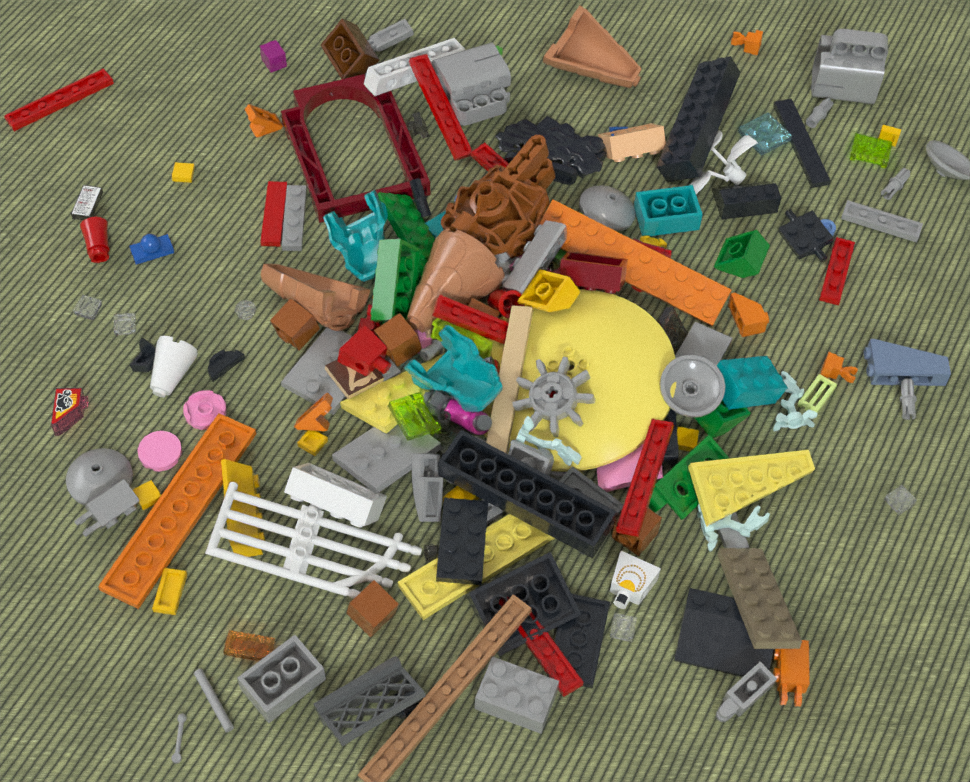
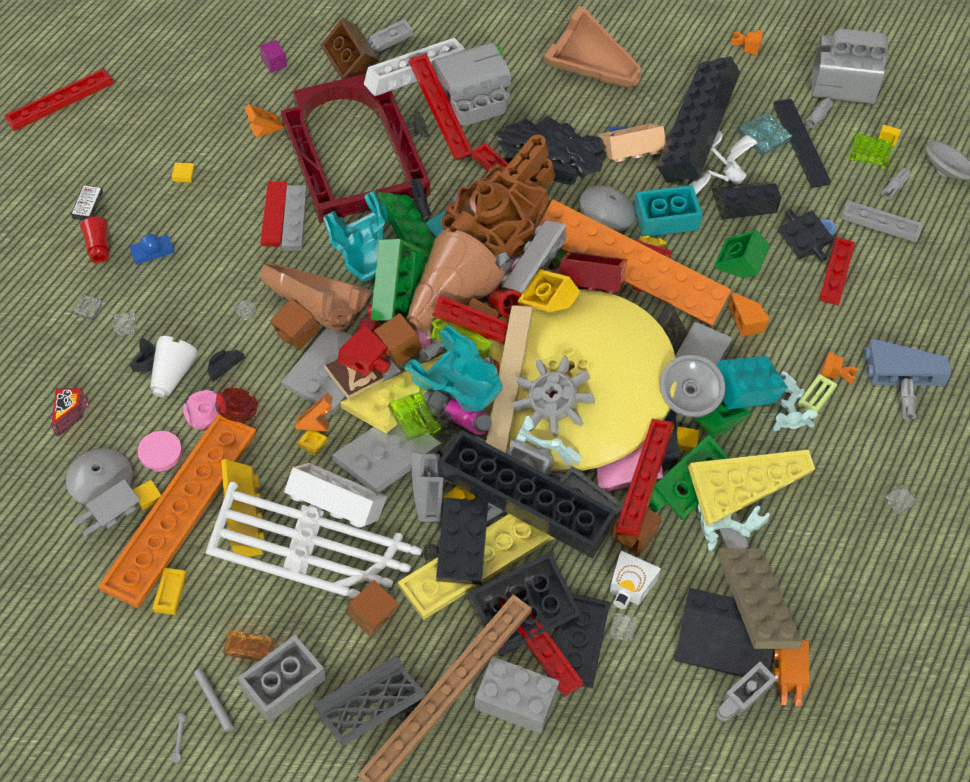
(236, 405): none -> clear red tile

